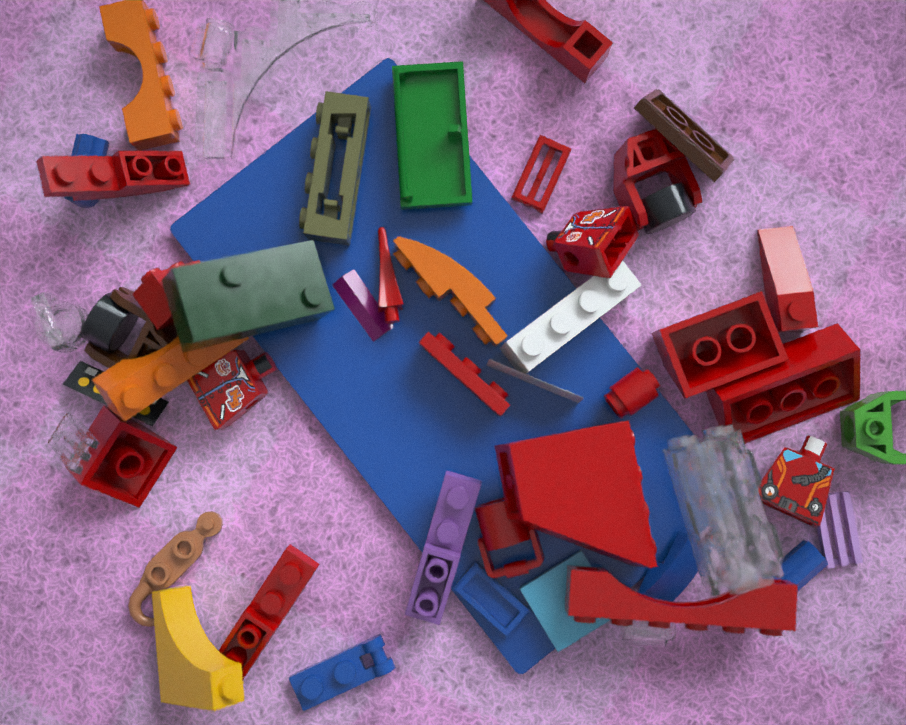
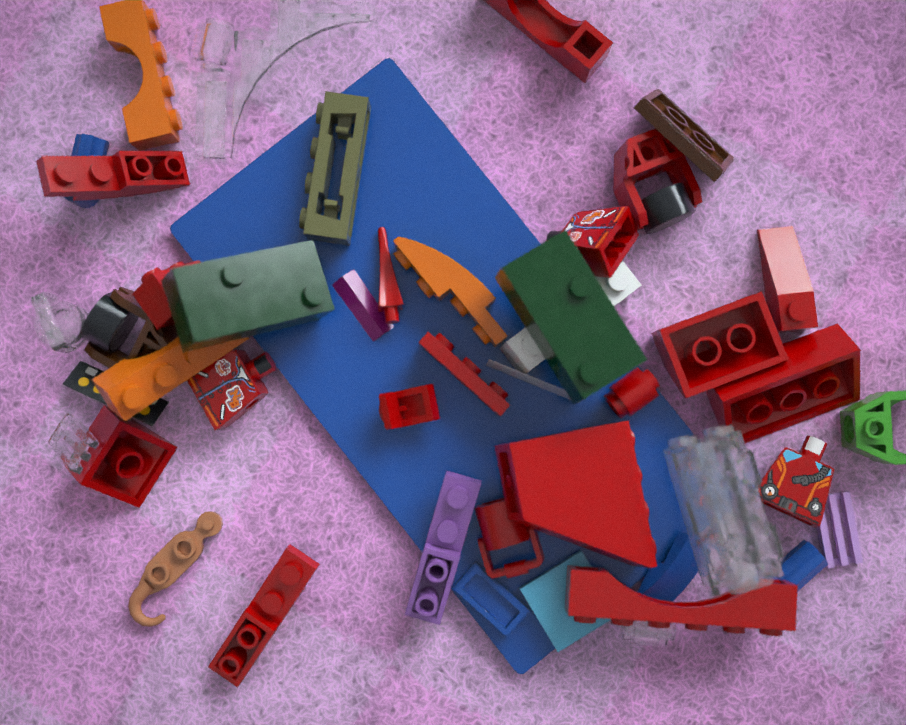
(188, 664): yellow arch -> none
(340, 673): blue plate -> none
(408, 407): none -> red bracket
(432, 135): green container -> none
(529, 201): red tile -> none
(569, 317): none -> dark green brick

